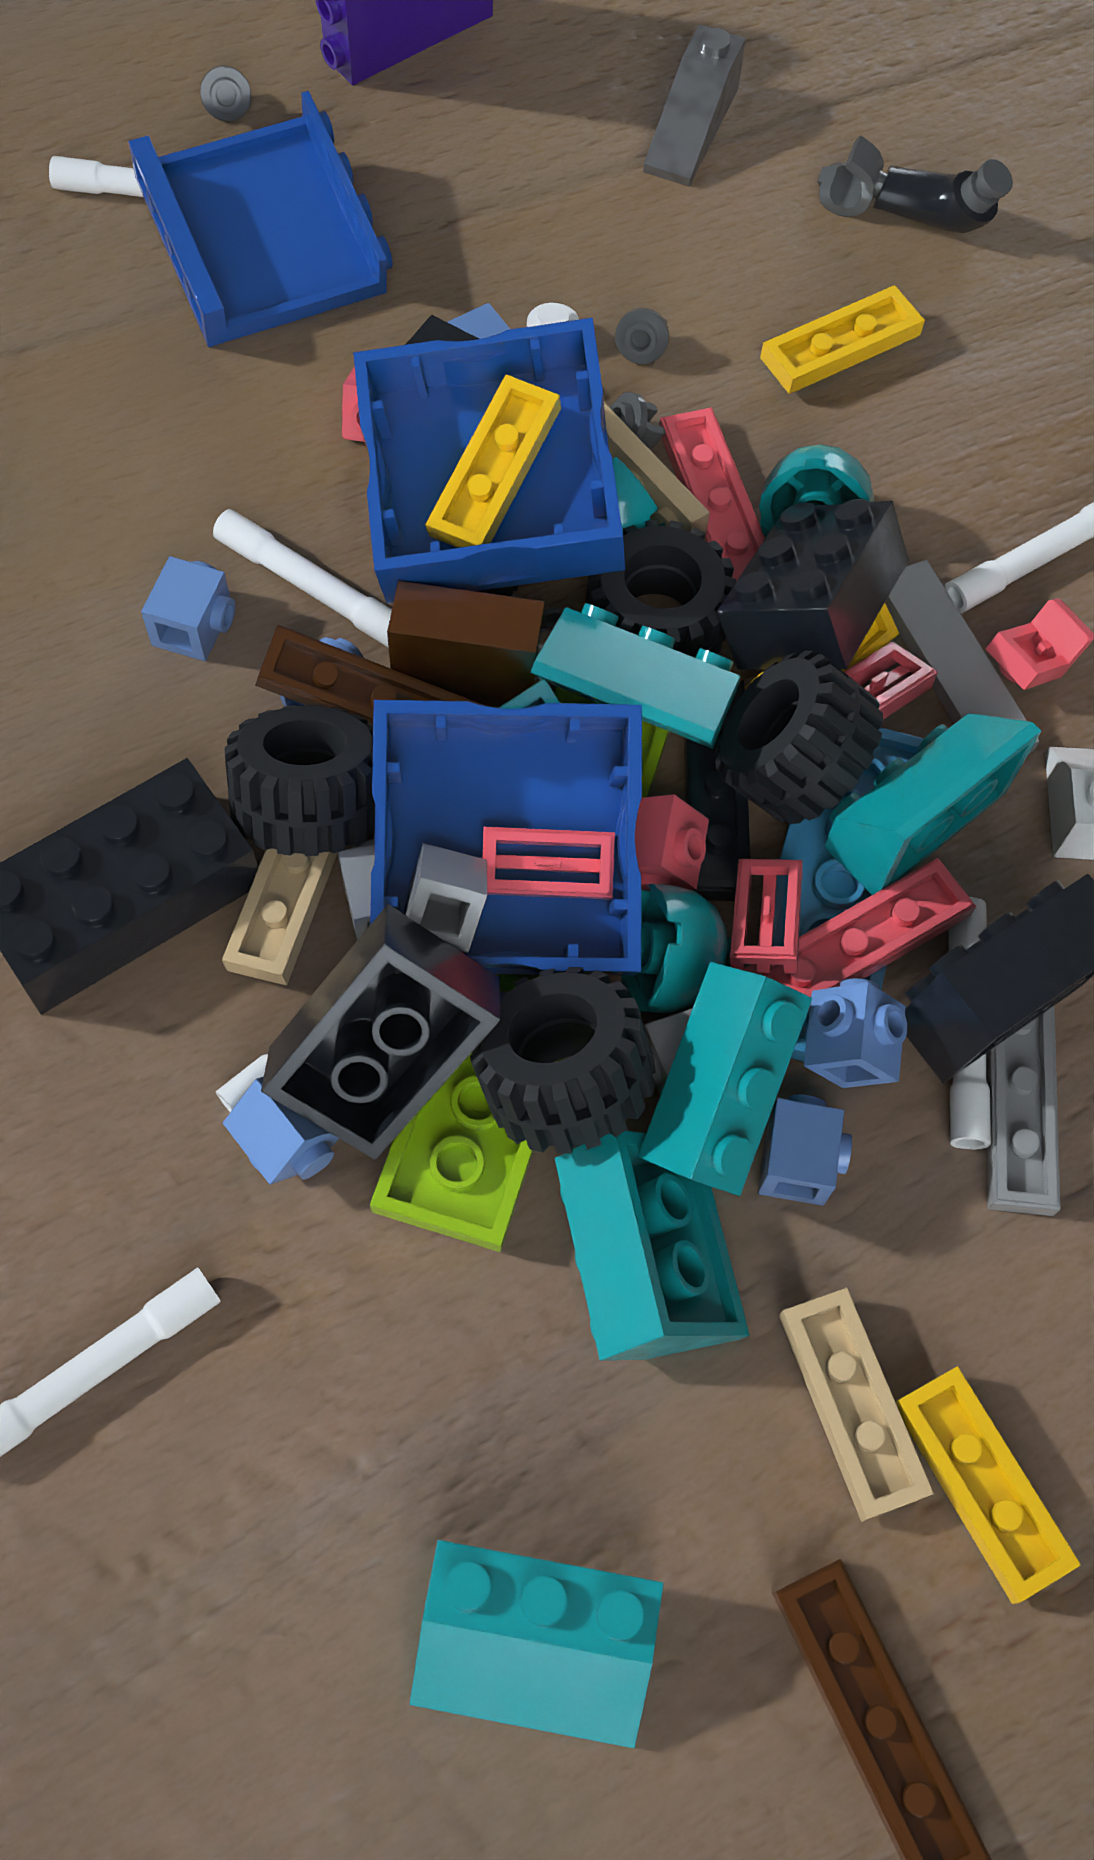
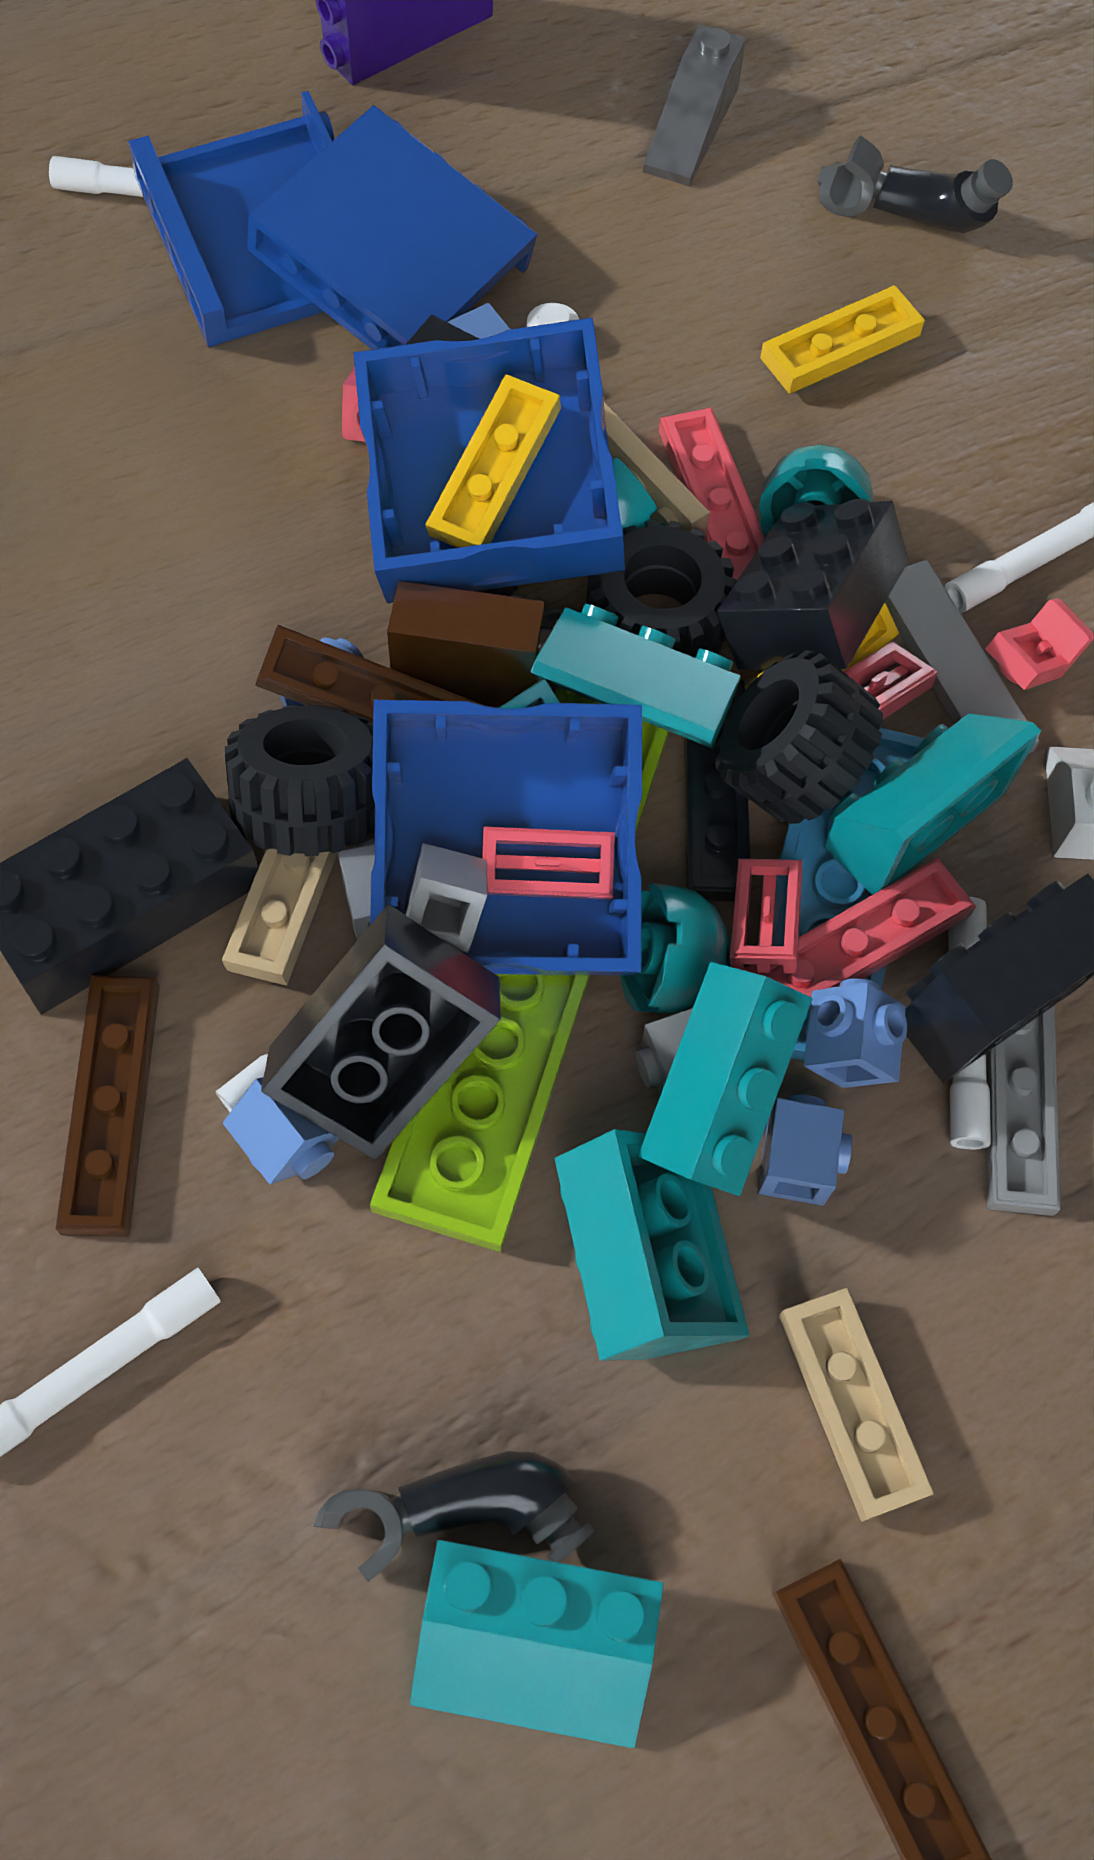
(108, 1107): none -> reddish brown tile
(188, 608): medium blue brick -> none
(225, 93): dark grey plate -> none
(262, 548): white piece -> none
(386, 233): none -> blue panel
(498, 1488): none -> black piece
(578, 1096): black tyre -> none
(636, 415): dark grey plate -> none
(642, 335): dark grey plate -> none
(669, 842): coral brick -> none
(986, 1486): yellow plate -> none

